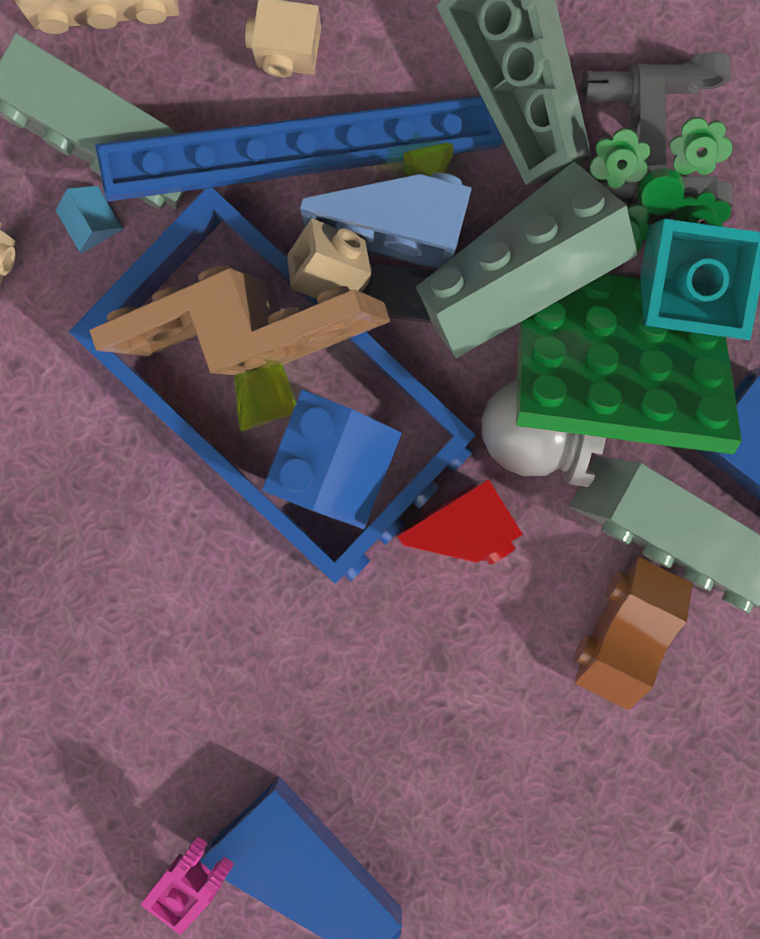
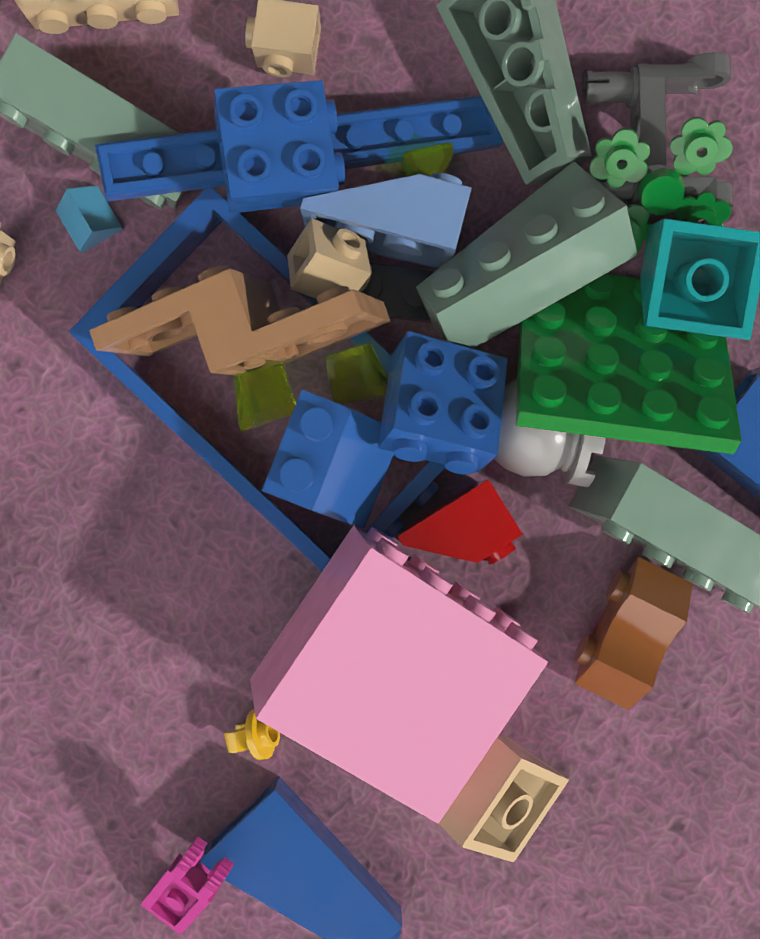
(254, 736): none -> yellow plate
(277, 144): none -> blue brick
(355, 375): none -> clear neon green slope
(395, 673): none -> bright pink brick
(443, 404): none -> blue brick
(503, 801): none -> tan slope

